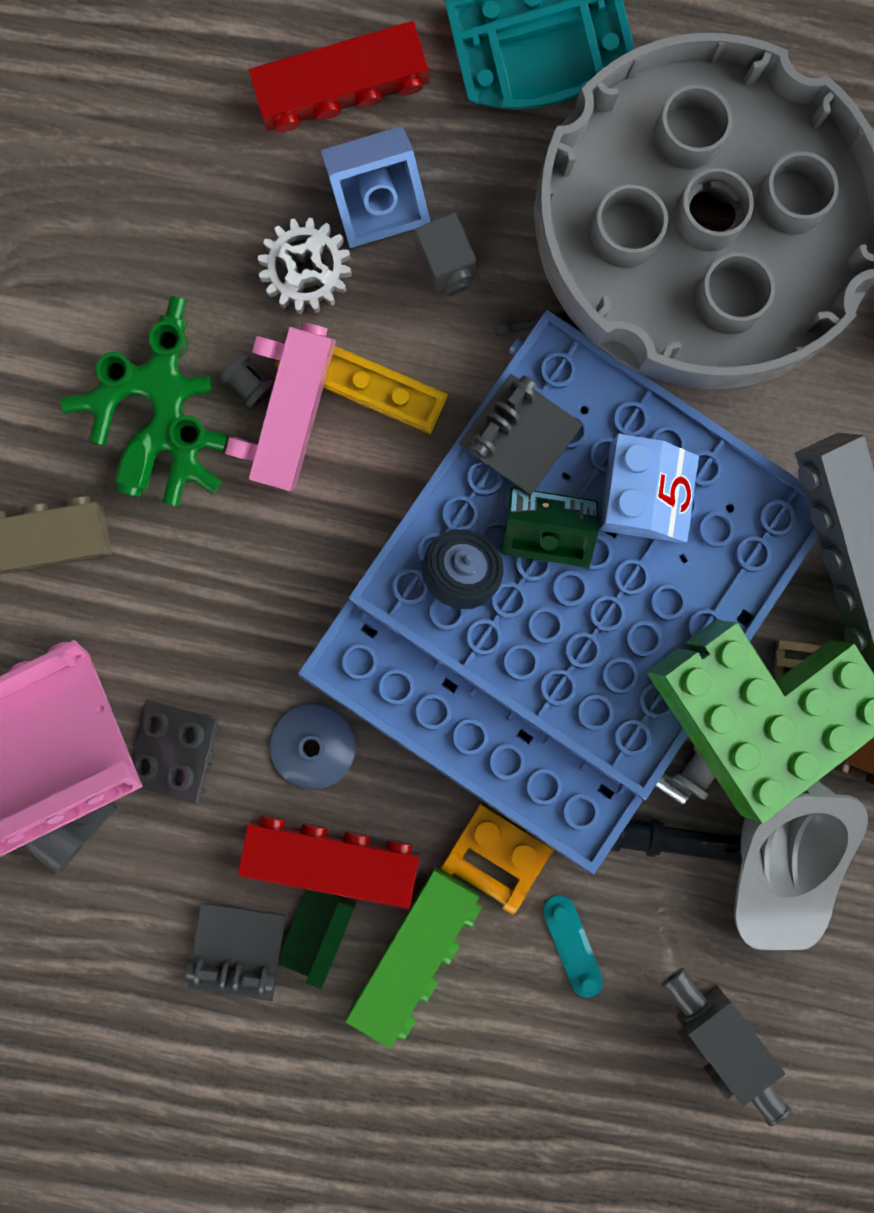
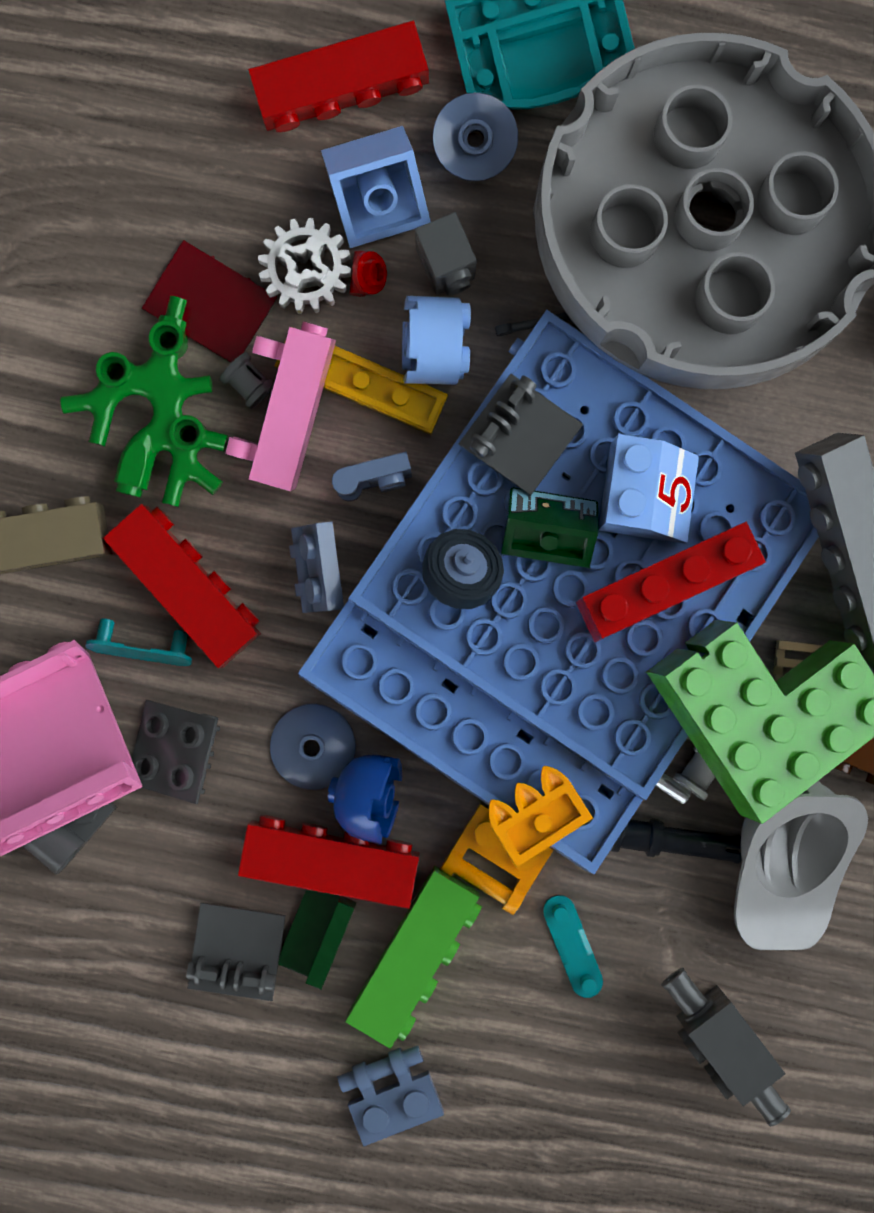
(103, 645): none -> teal piece
(182, 585): none -> red brick
(221, 304): none -> dark red window
(316, 567): none -> sand blue plate
(365, 796): none -> blue cylinder
(368, 274): none -> red plate
(382, 472): none -> sand blue plate
(396, 1106): none -> sand blue plate
(435, 340): none -> light blue brick
(470, 114): none -> sand blue dish
(539, 817): none -> light orange plate
(670, 581): none -> red brick

